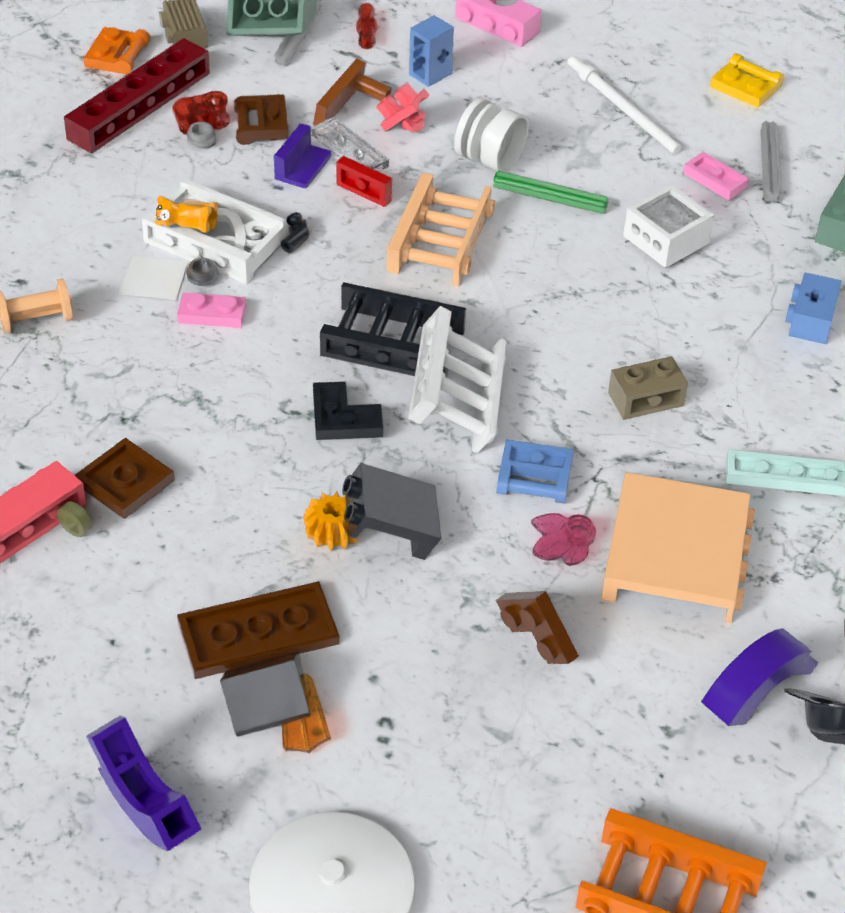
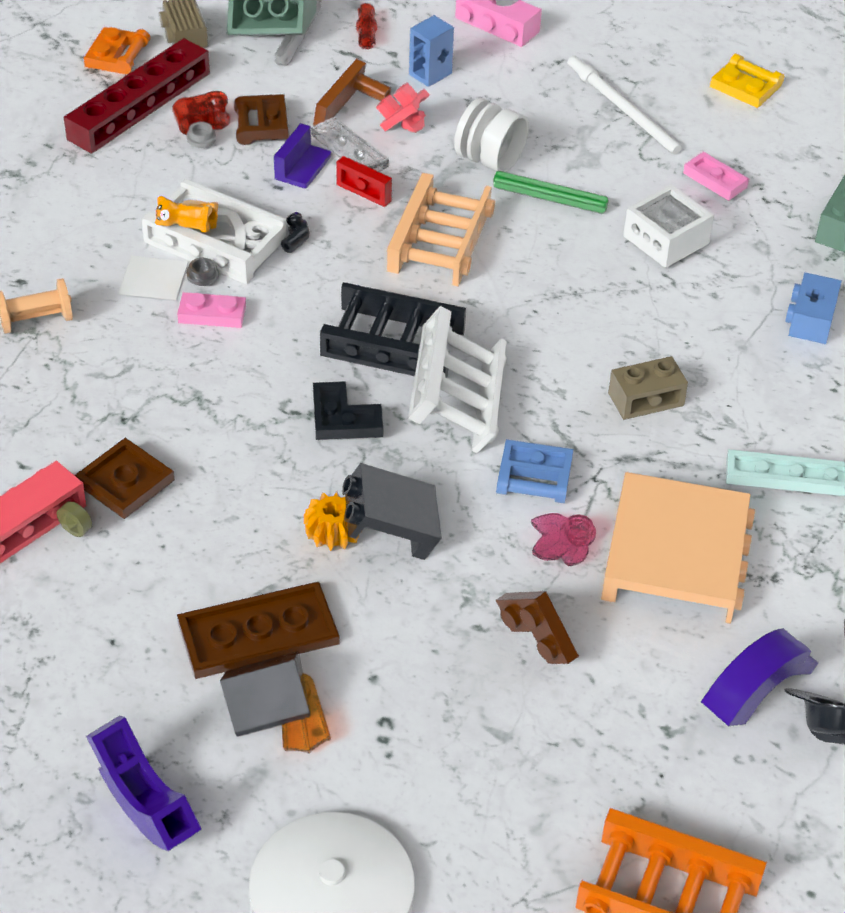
(770, 161): light grey axle -> none

